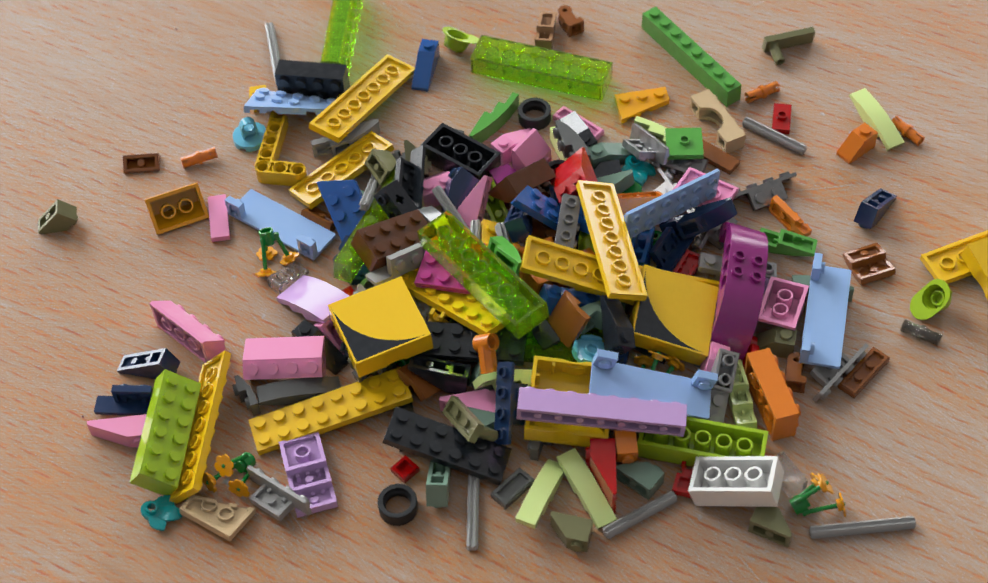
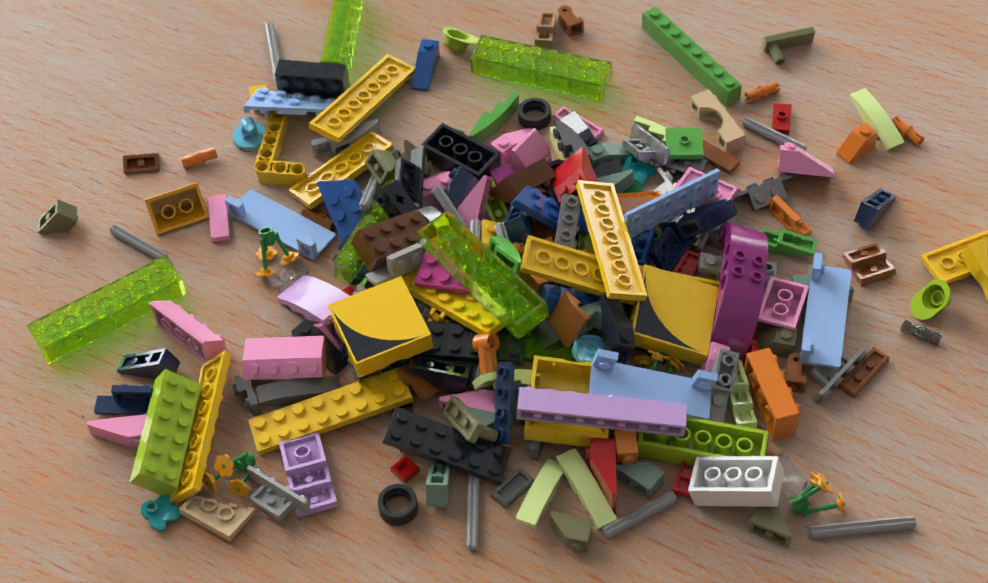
(105, 309): none -> clear neon green brick
(137, 242): none -> light grey axle
(637, 102): light orange wing -> none
(796, 160): none -> bright pink slope

